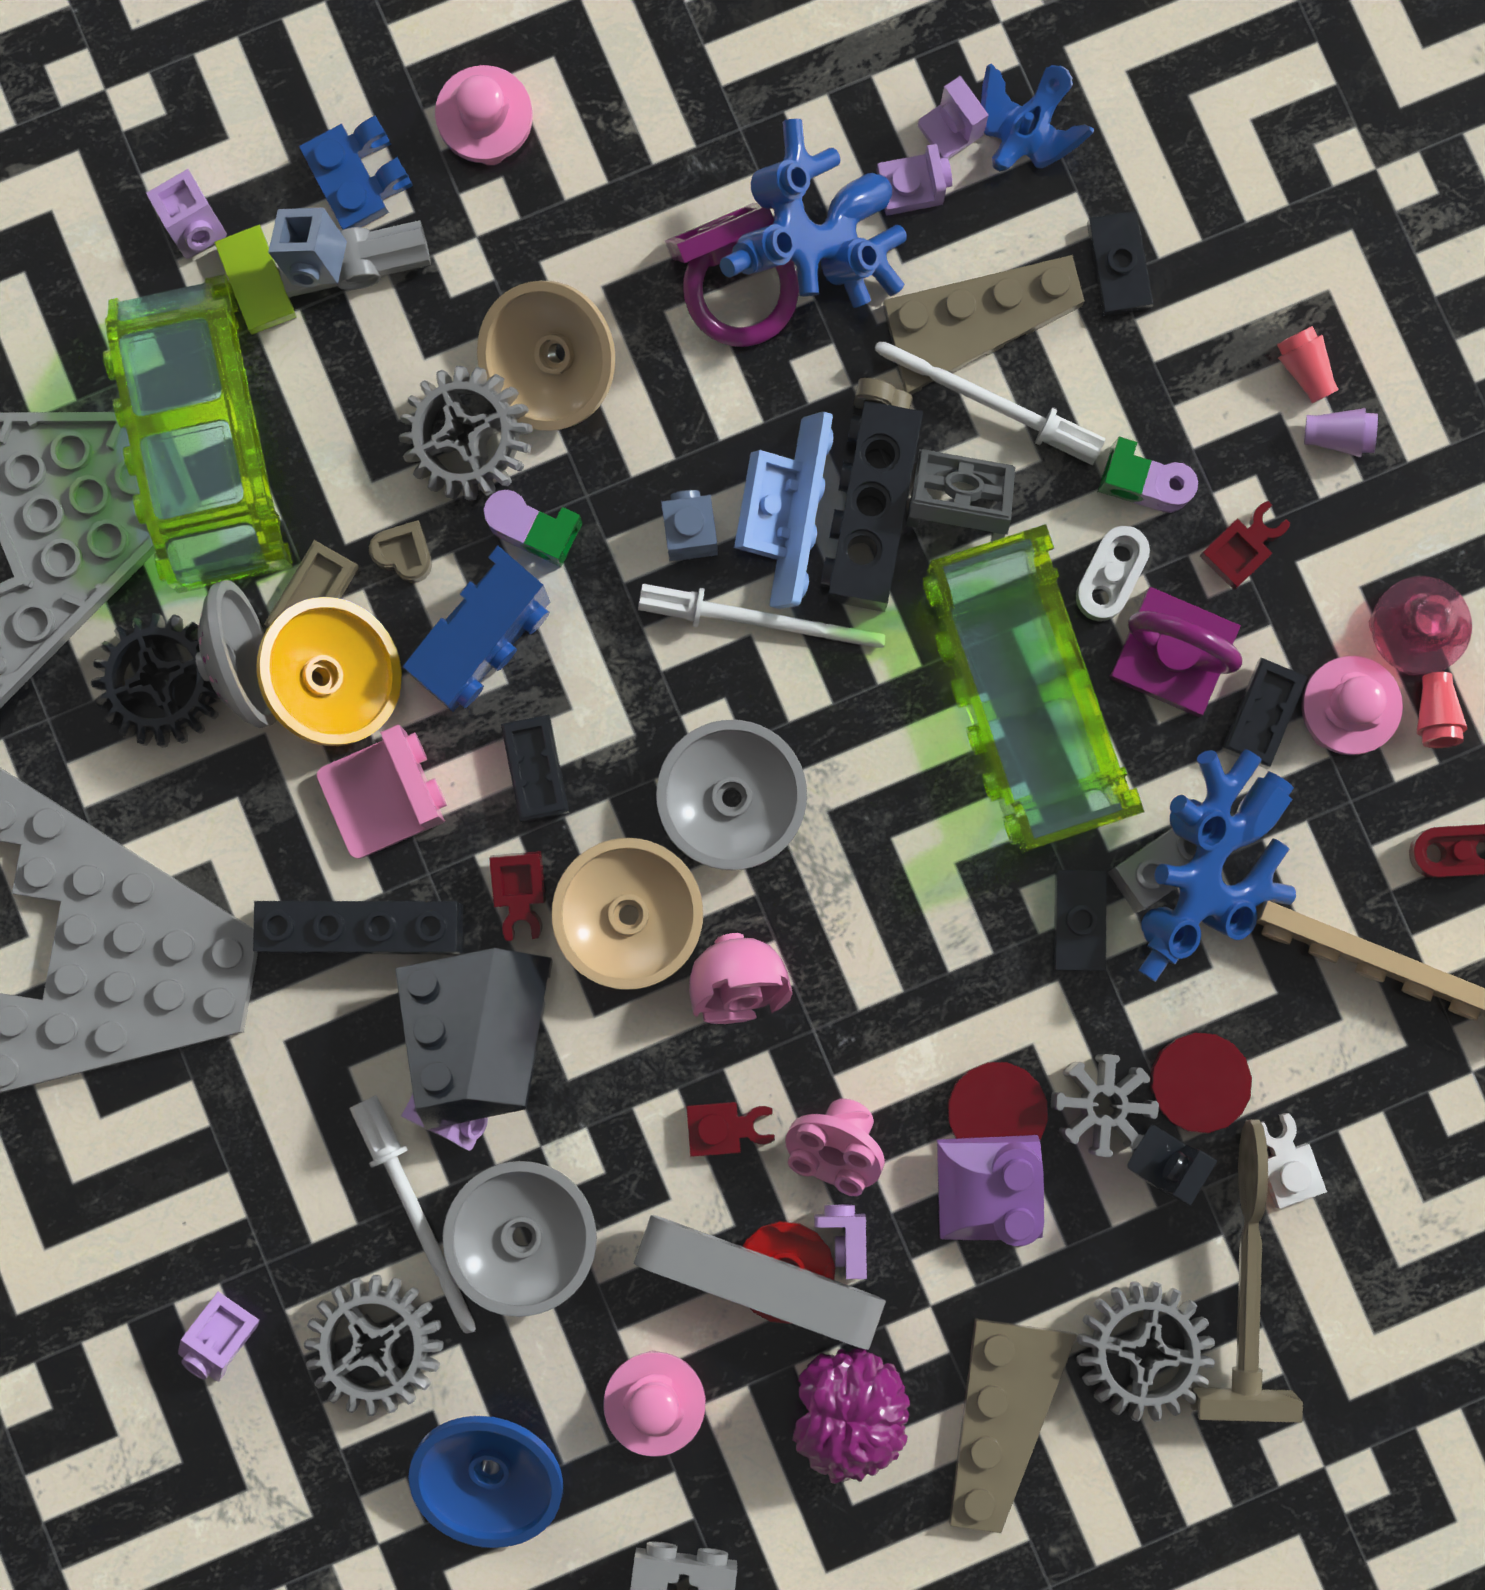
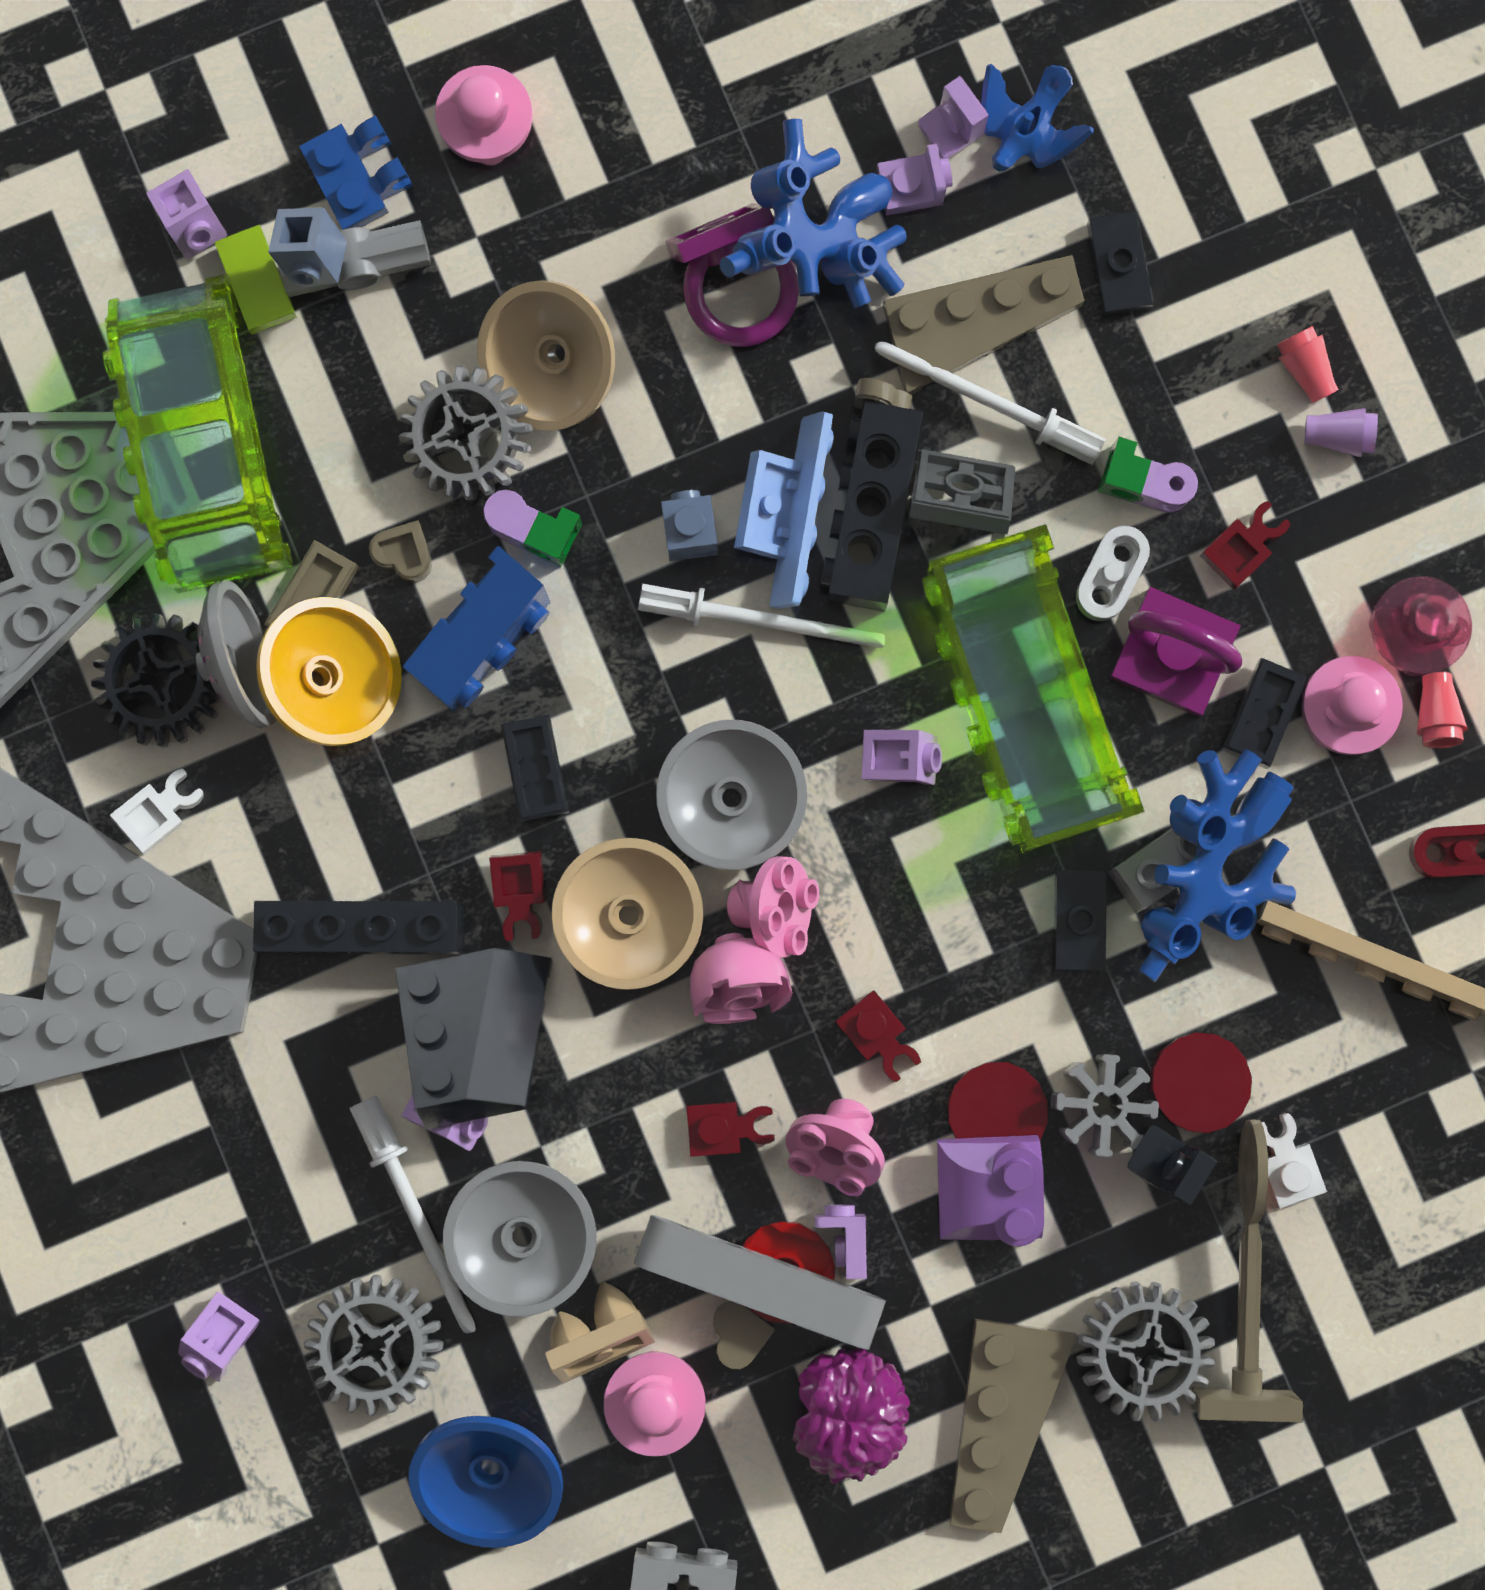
(151, 816): none -> white plate
(382, 793): bright pink bracket -> none
(617, 1333): none -> tan tile
(740, 1334): none -> dark tan tile
(775, 906): none -> bright pink plate
(873, 1029): none -> dark red plate
(901, 756): none -> lavender bracket

